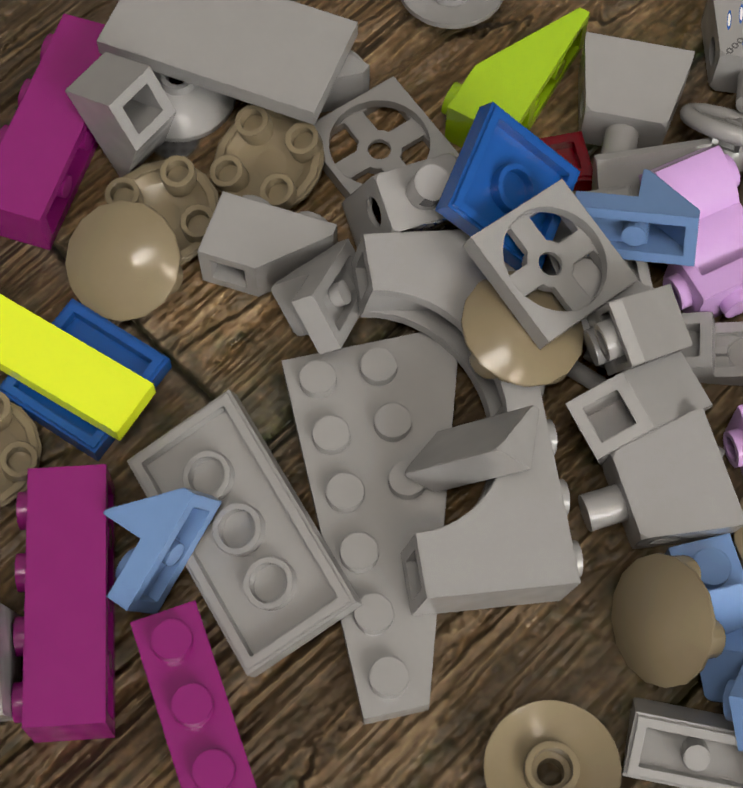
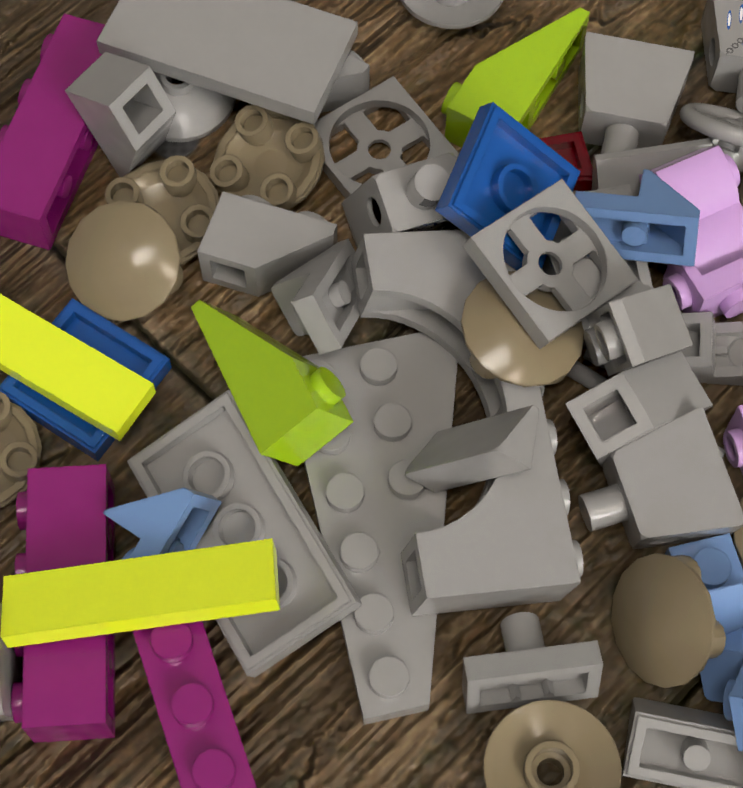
(140, 593): none -> neon yellow tile
(280, 394): none -> lime slope
(529, 669): none -> light grey tile

